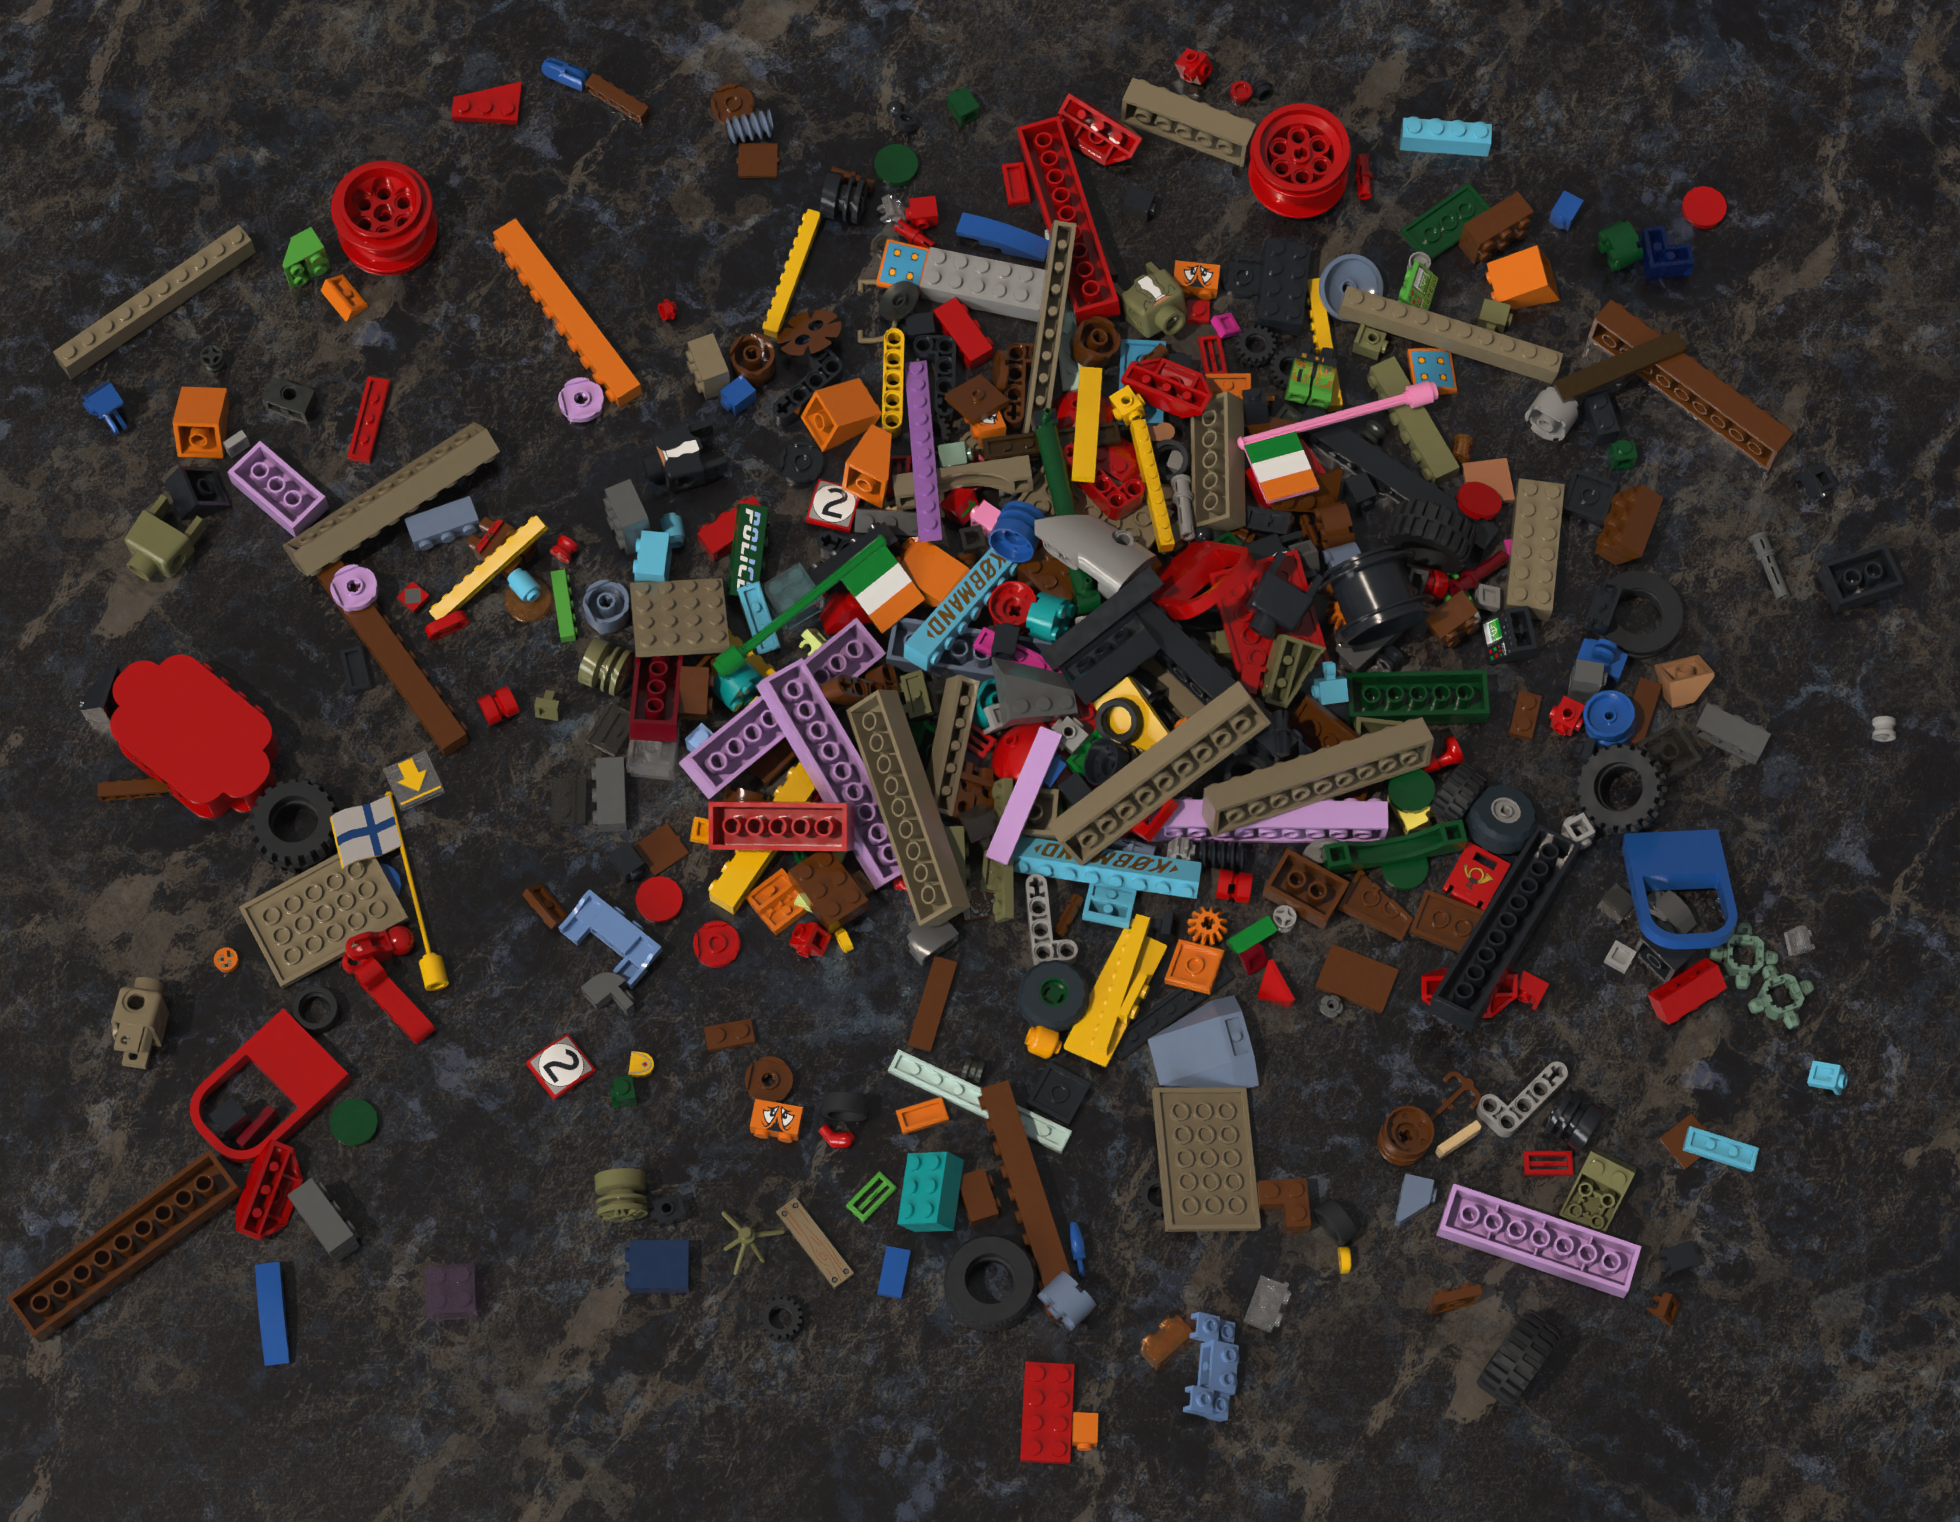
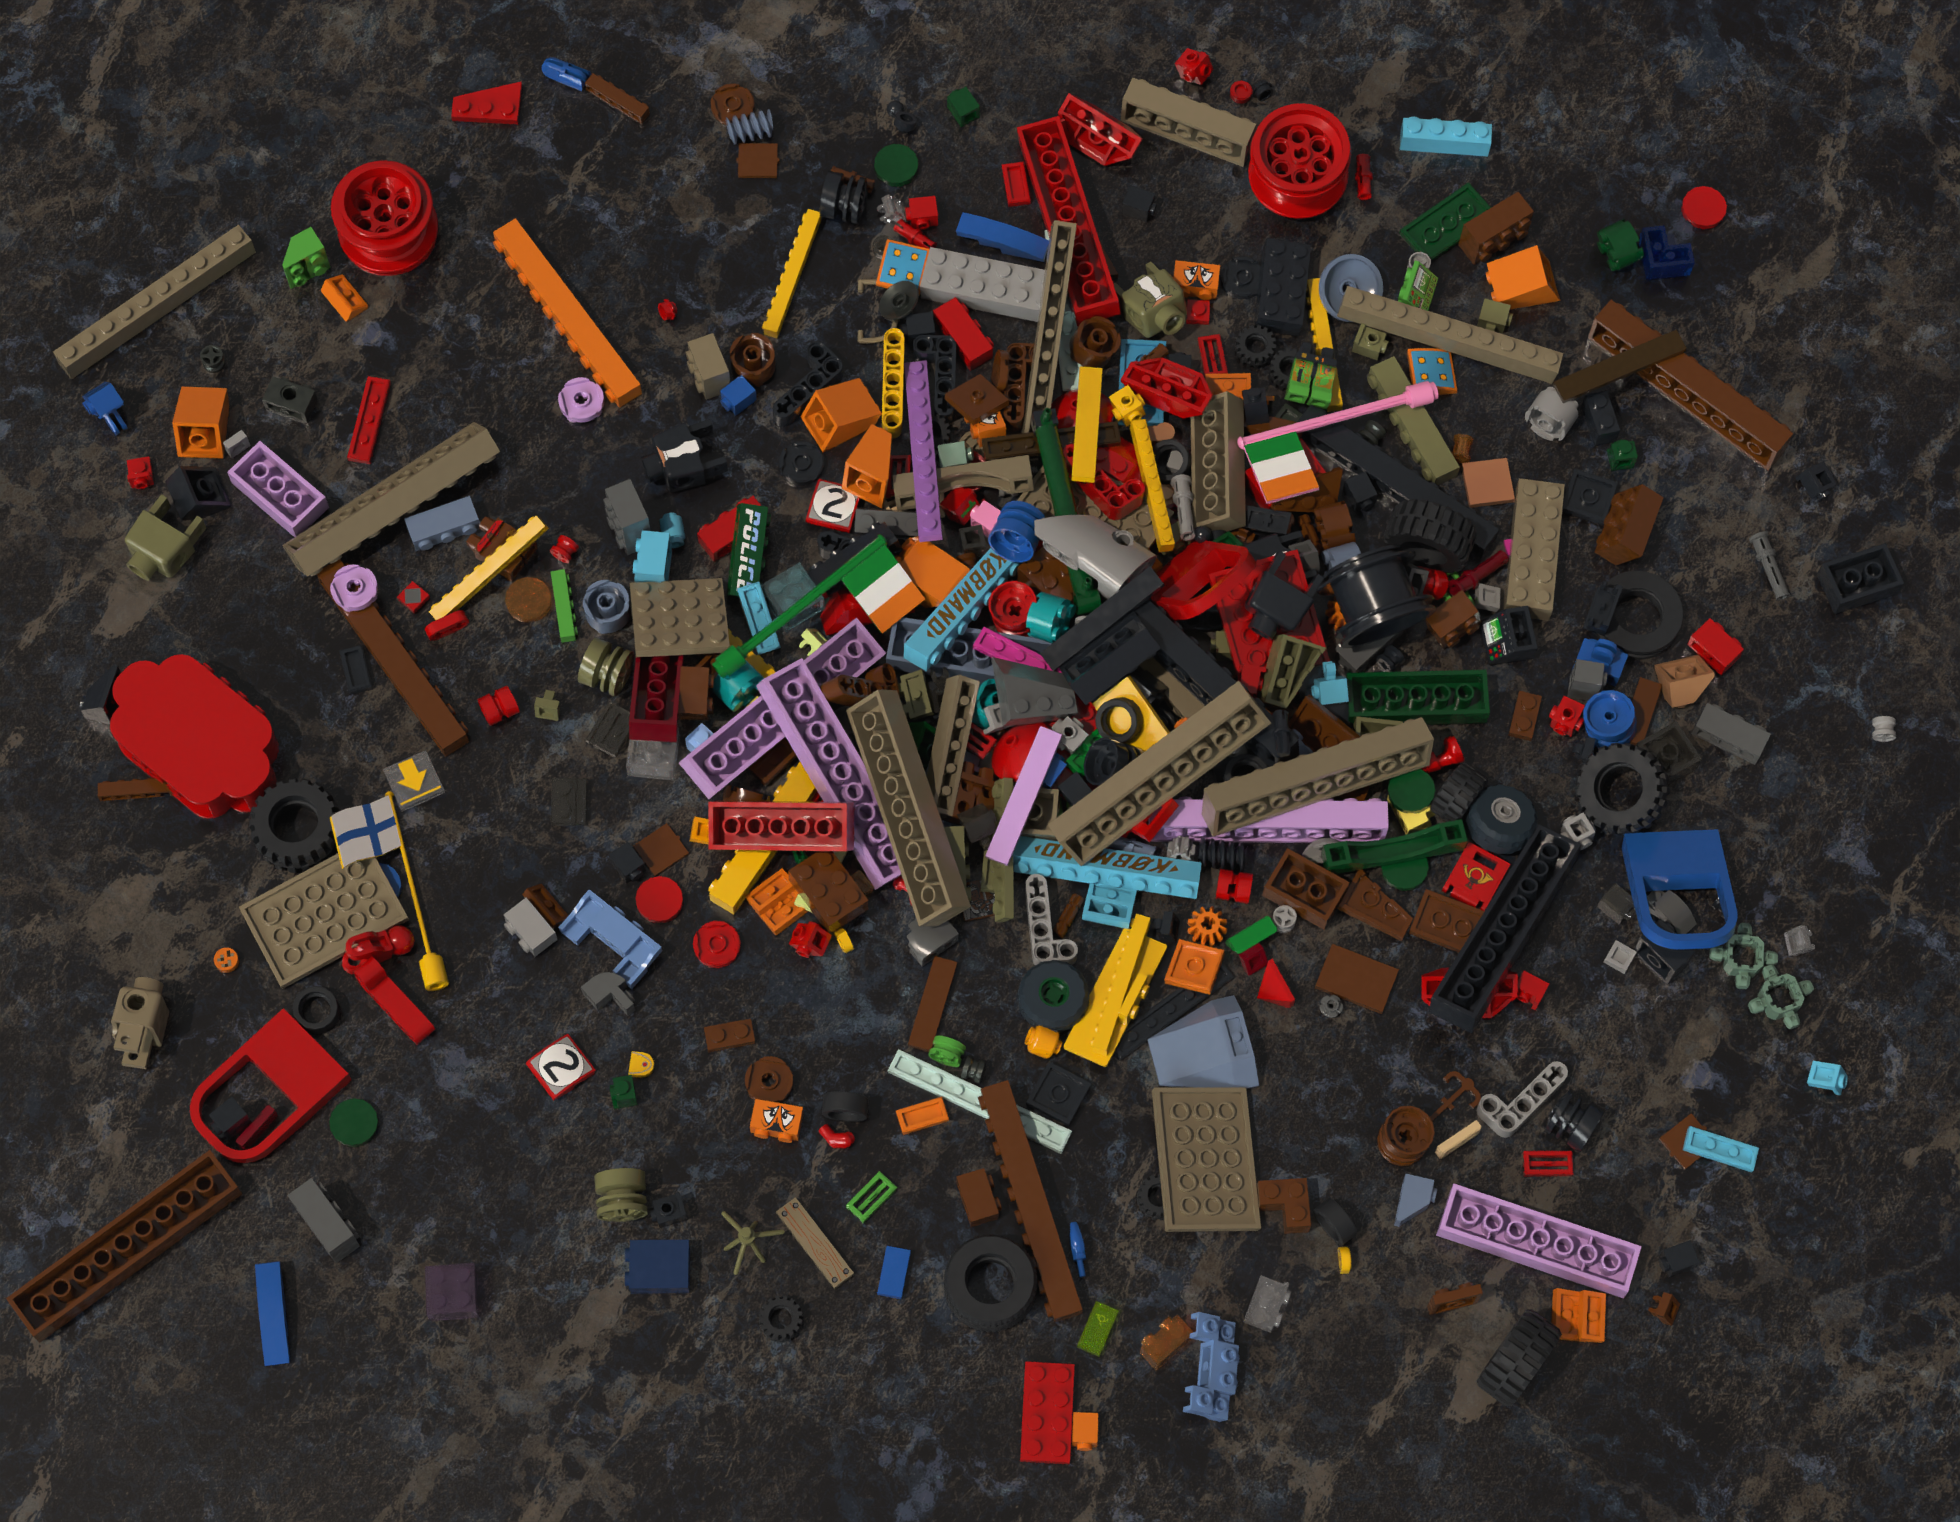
(140, 472): none -> red bracket
(264, 1198): red wedge -> none
(524, 585): medium azure brick -> none
(530, 927): none -> light grey brick
(610, 794): dark grey brick -> none
(817, 338): reddish brown piece -> none
(930, 1192): teal brick -> none
(947, 1051): none -> bright green wheel
(1005, 641): black brick -> none
(1067, 1300): sand blue brick -> none
(1097, 1328): none -> clear neon green tile
(1225, 325): dark pink tile -> none
(1479, 500): red tile -> none
(1565, 211): blue brick -> none
(1579, 1314): none -> orange slope
(1597, 1190): olive slope -> none
(1687, 991): red brick -> none
(1716, 646): none -> red brick

